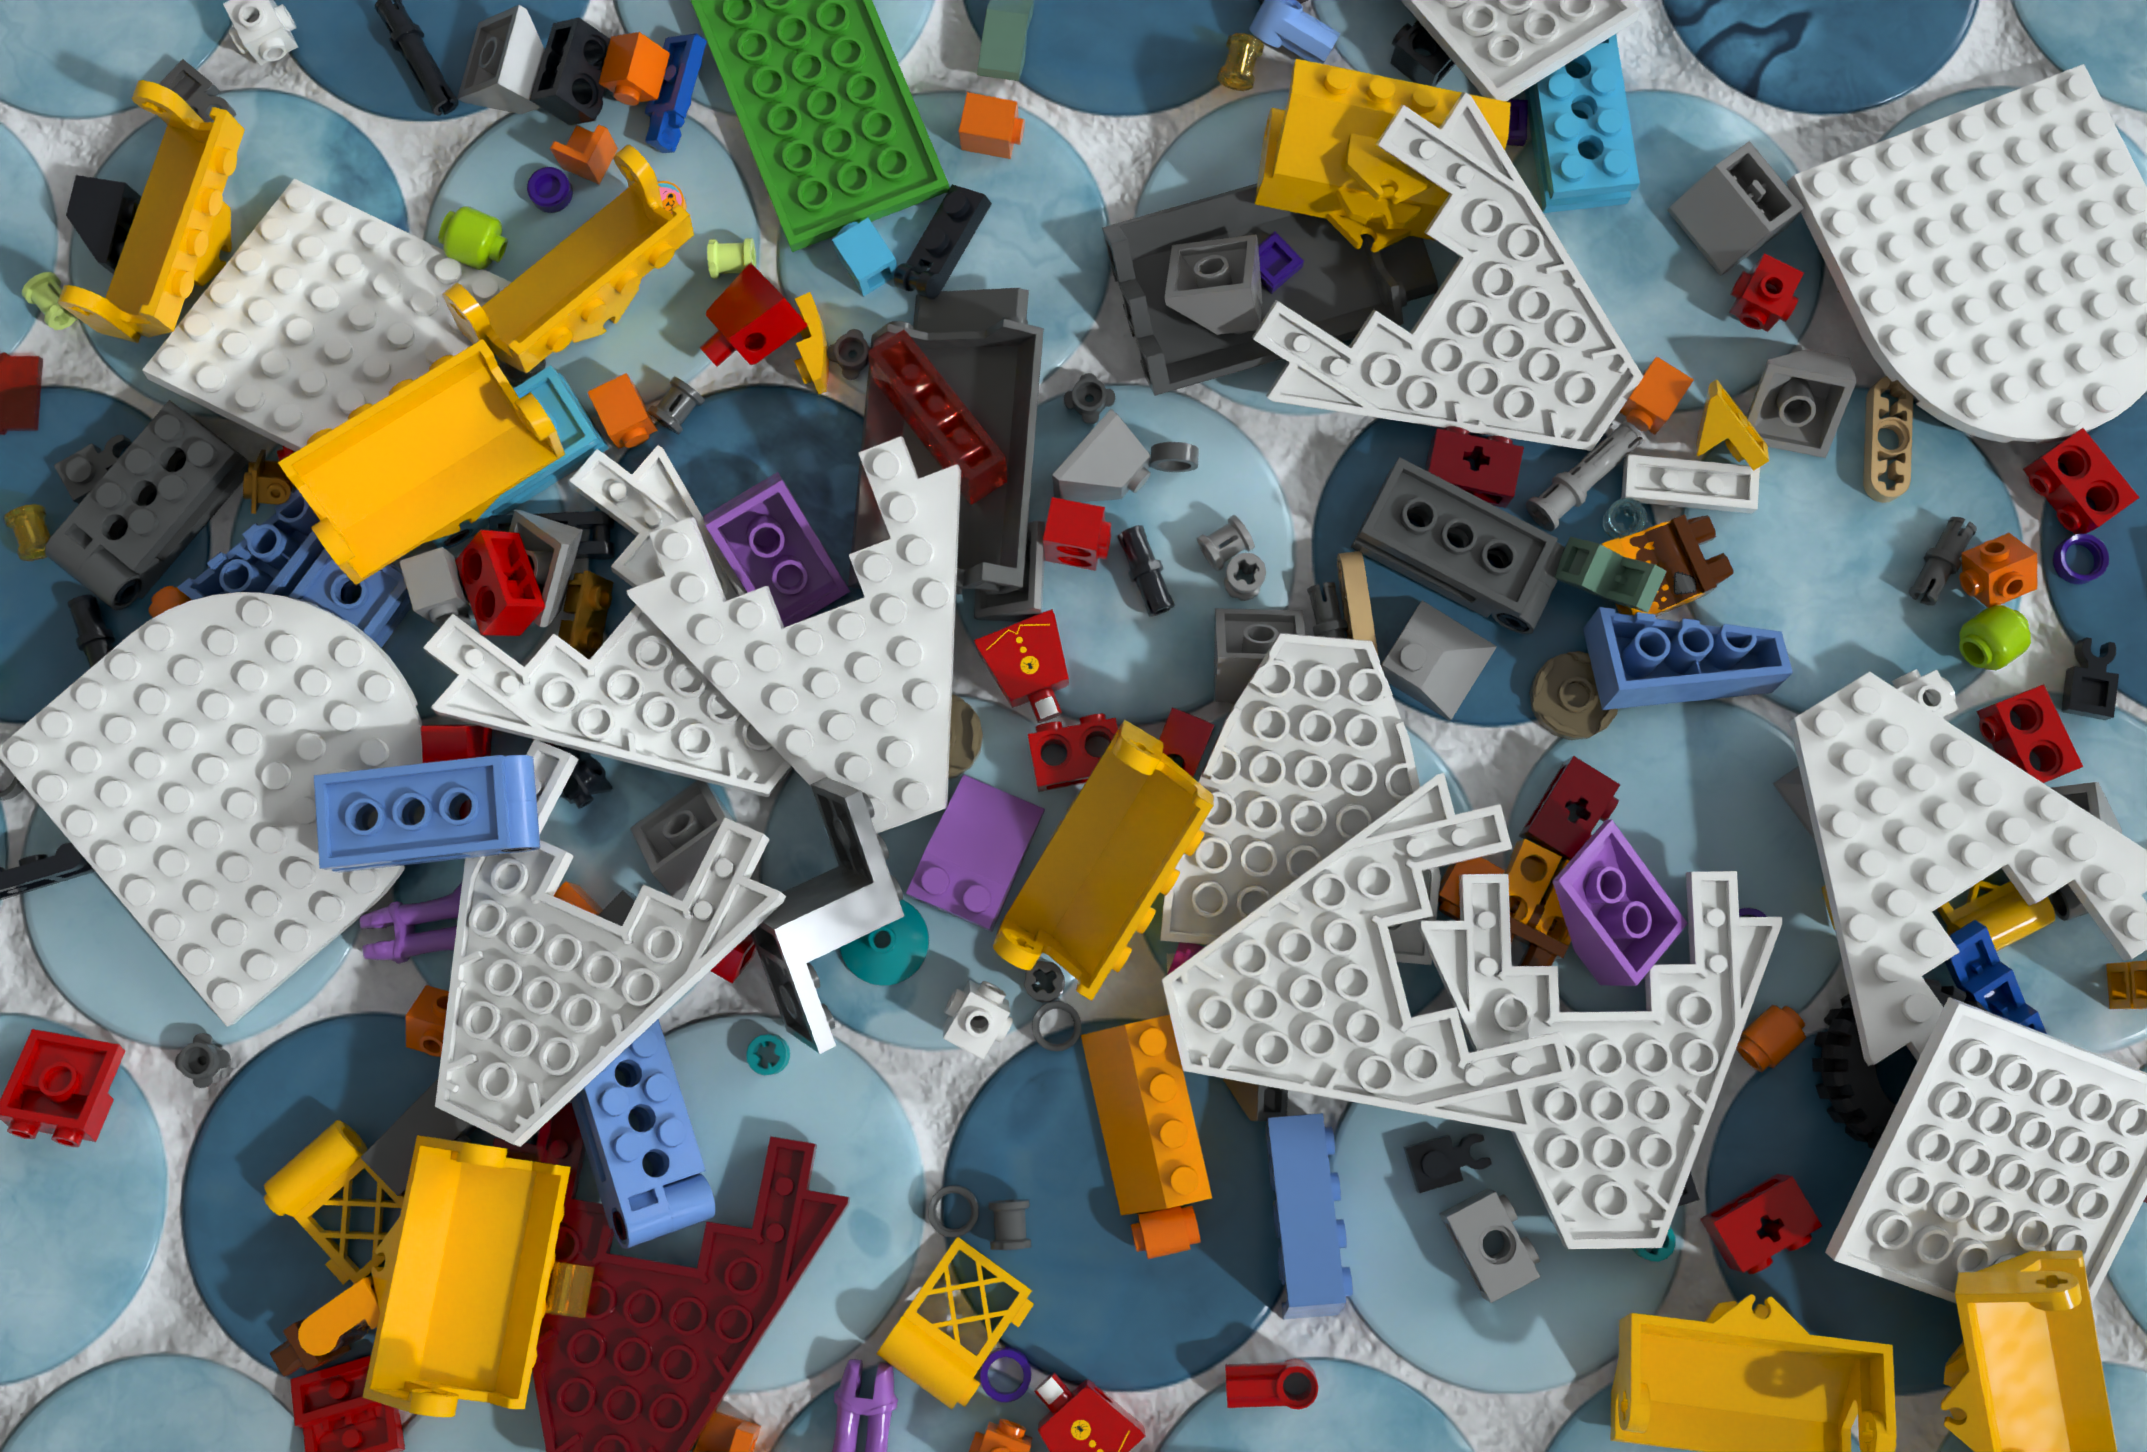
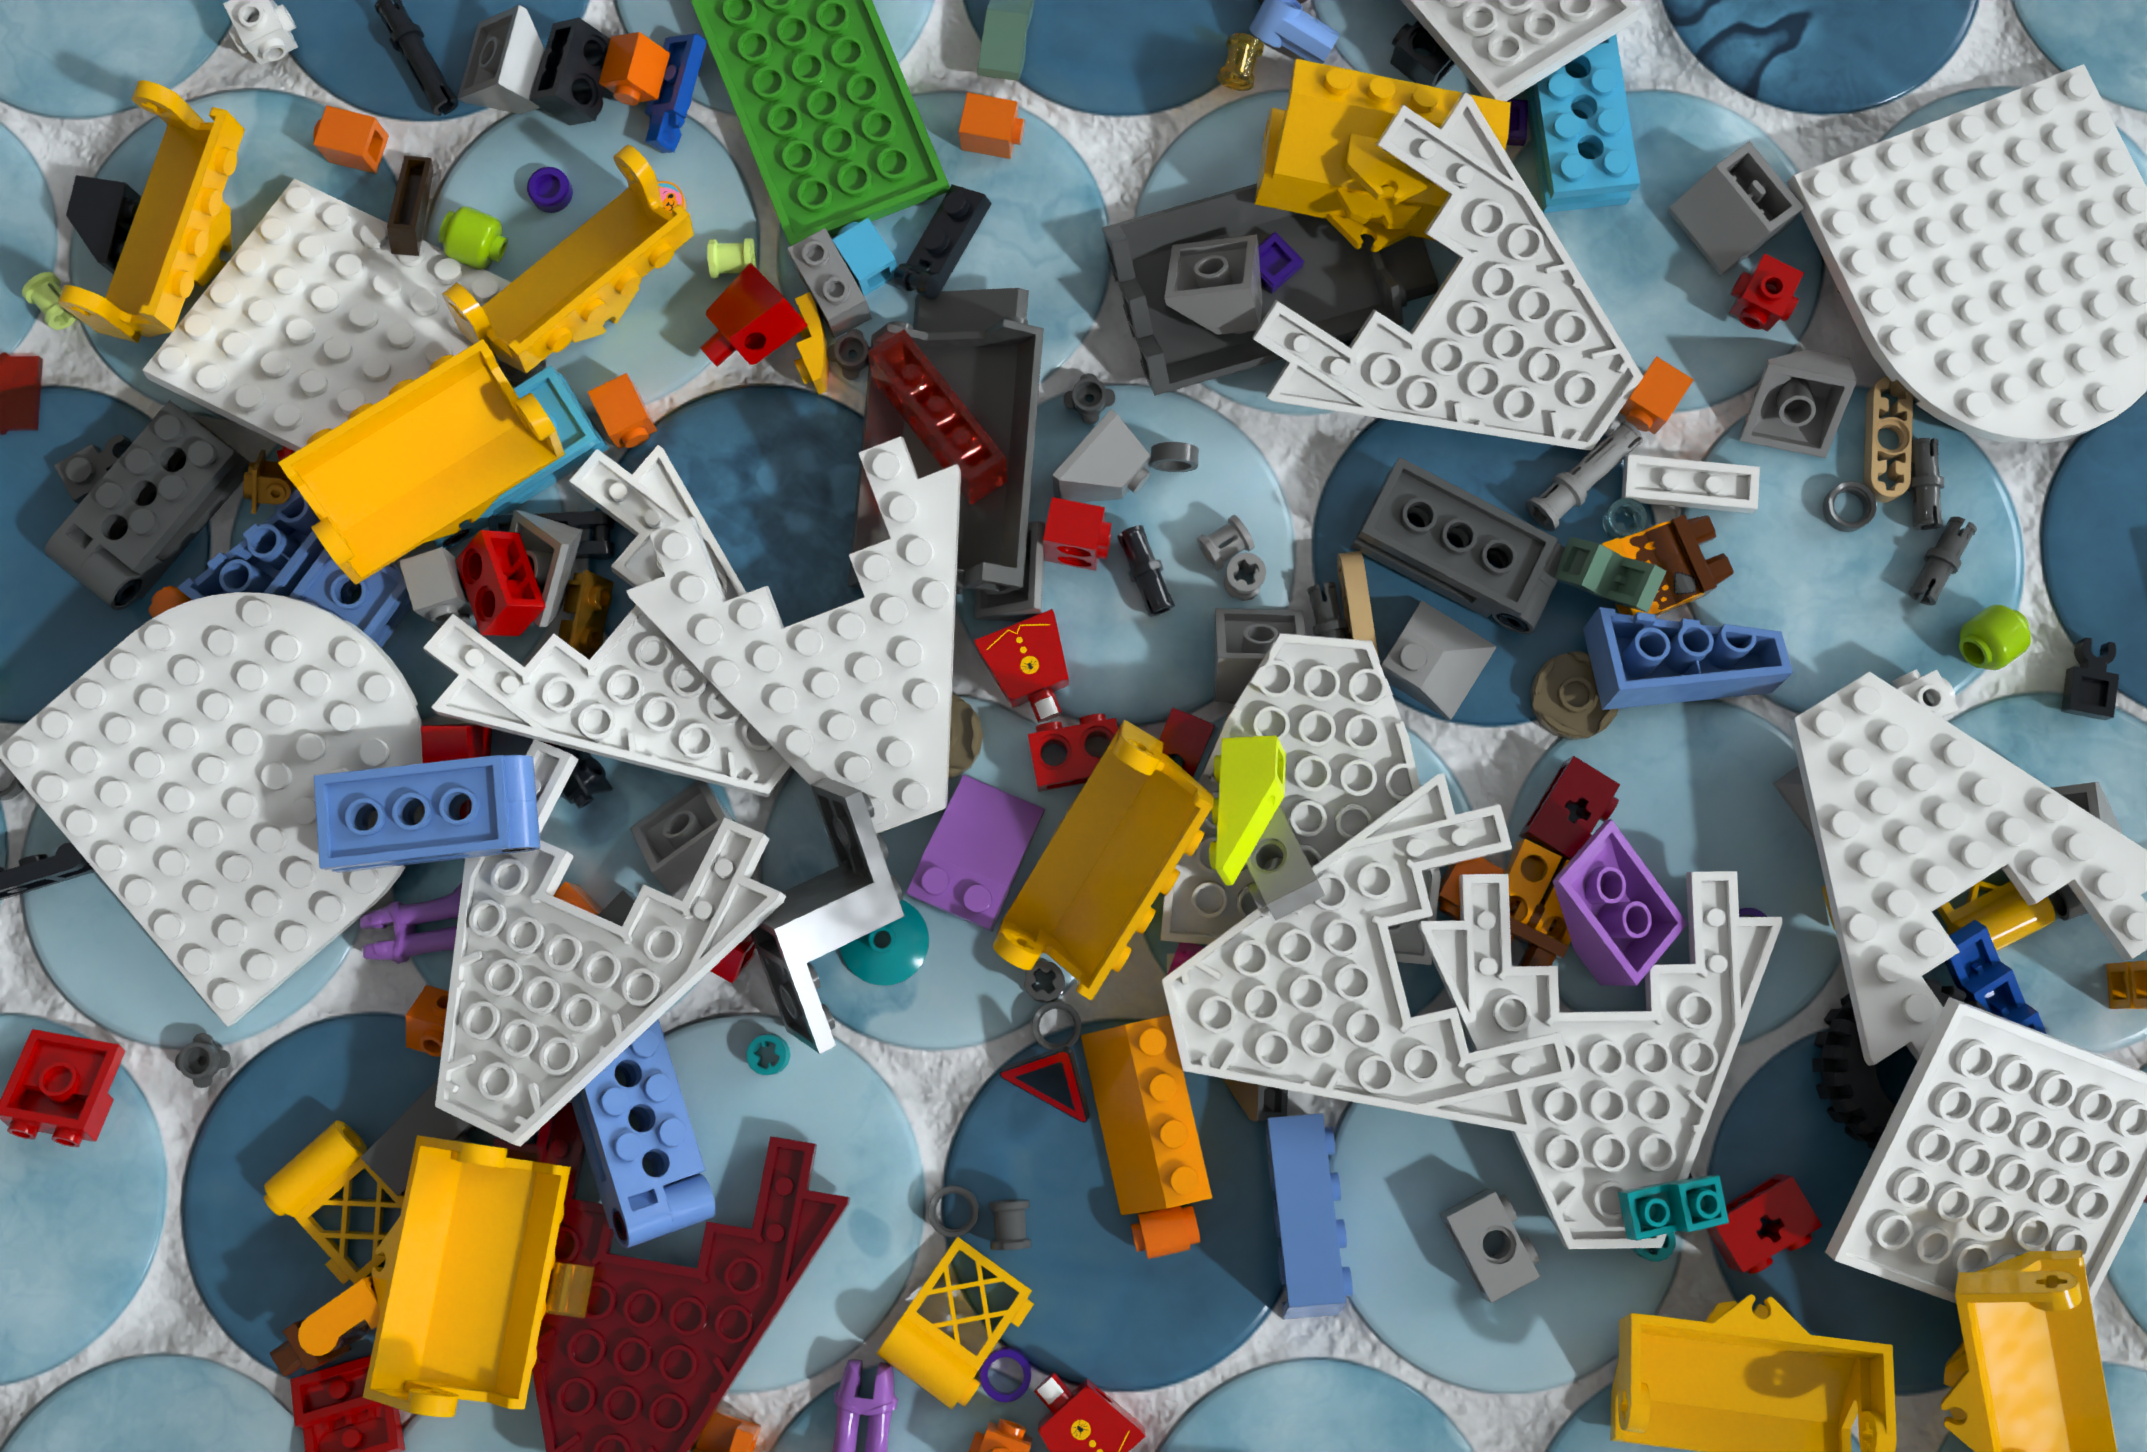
(29, 531): clear yellow bush -> none
(92, 632): black pin -> none
(195, 90): dark grey plate -> none
(350, 139): none -> orange brick
(410, 206): none -> dark brown piece
(586, 153): orange panel -> none
(680, 398): dark grey bush -> none
(776, 547): medium lavender slope -> none
(829, 282): none -> light grey brick
(977, 1017): white brick -> none
(1052, 1079): none -> piece
(1249, 794): none -> neon yellow slope
(1263, 1384): red piece -> none
(1292, 882): none -> light grey brick
(1439, 1163): black plate -> none
(1494, 457): dark red brick -> none
(1673, 1207): none -> teal slope
(1725, 420): yellow slope -> none
(1771, 1037): orange brick -> none
(1859, 490): none -> dark grey piece
(1926, 484): none -> dark grey pin
(1999, 570): orange brick -> none
(2039, 732): red brick -> none
(2088, 475): red brick -> none
(2097, 549): dark purple piece -> none

